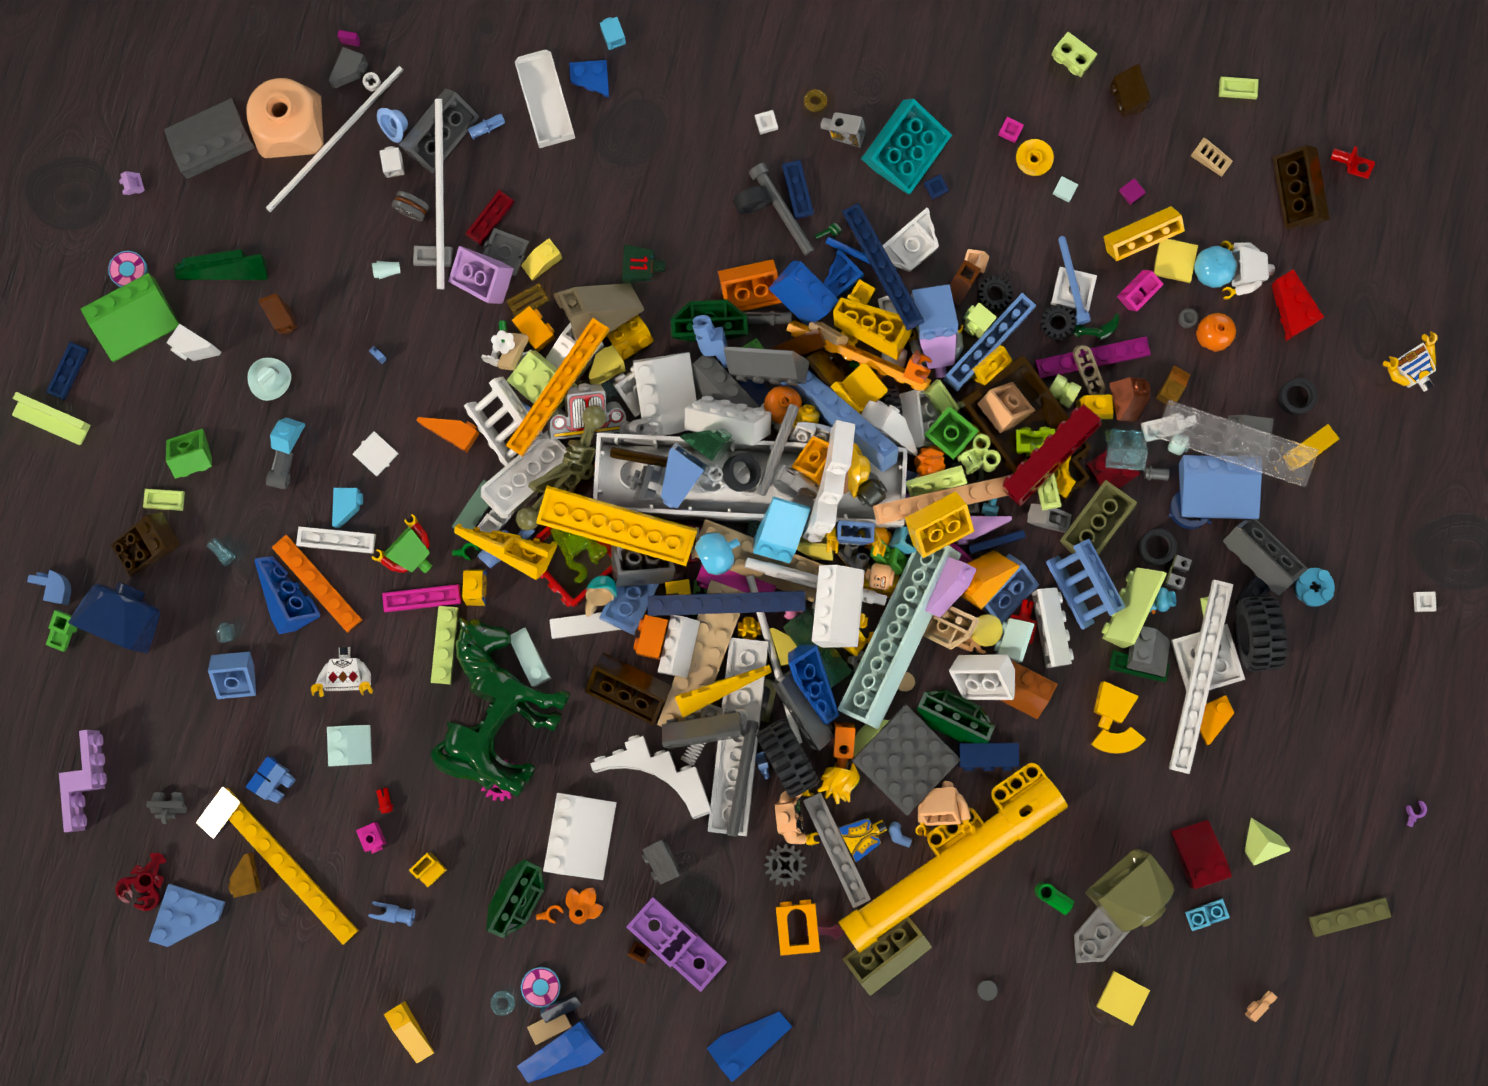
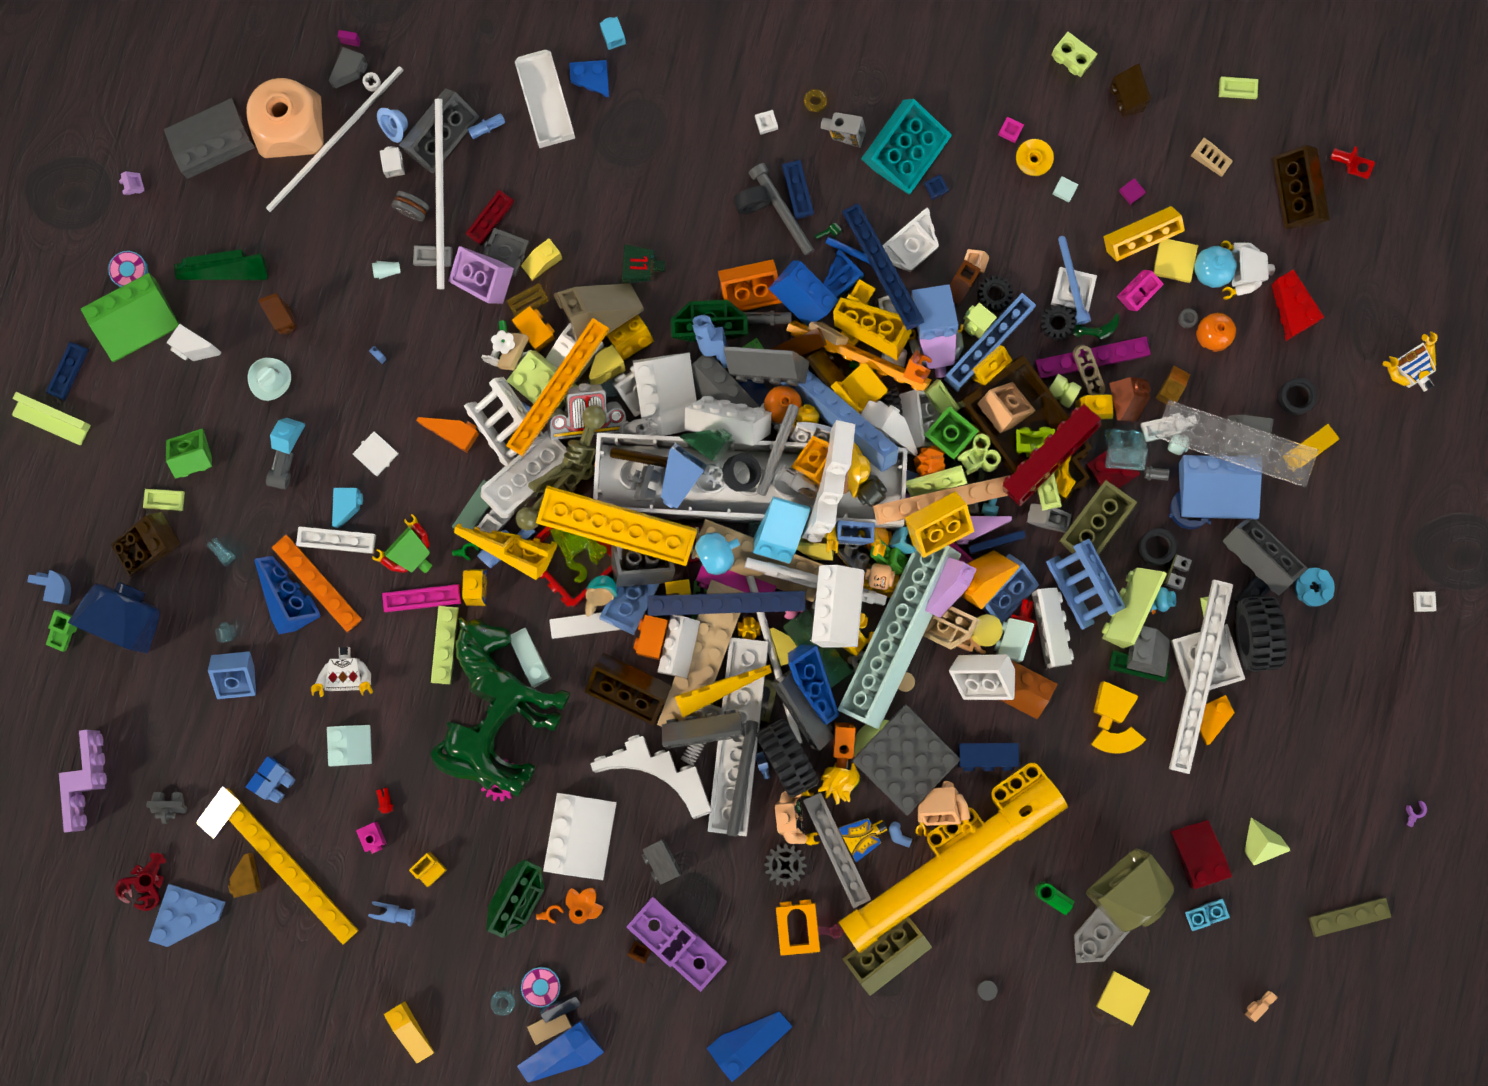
(955, 716): dark green wedge -> none

